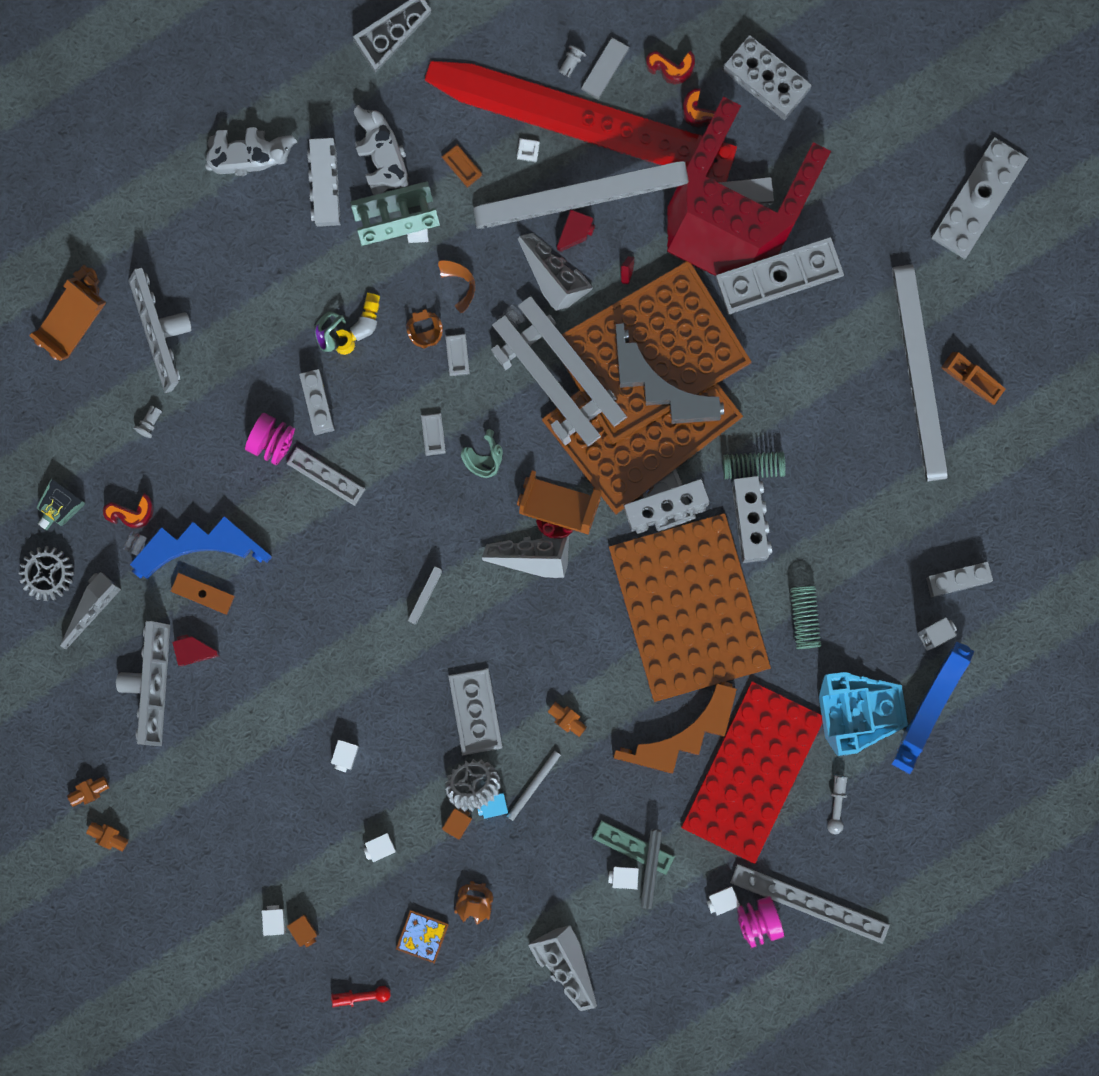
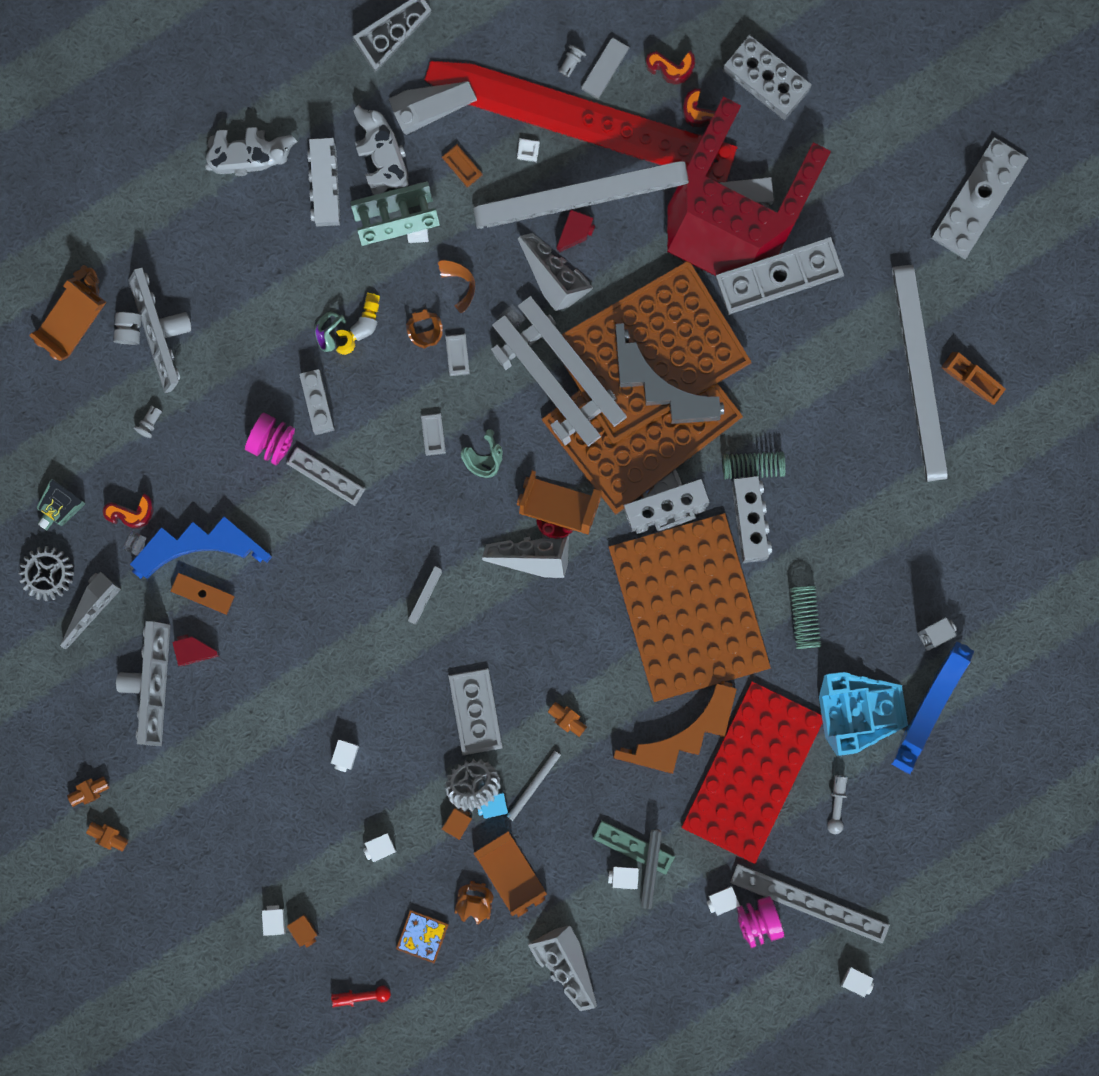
(127, 328): none -> light grey wheel
(425, 105): none -> light grey wedge
(511, 874): none -> dark orange panel
(627, 270): dark red tile -> none
(857, 982): none -> white brick
(959, 579): light grey brick -> none

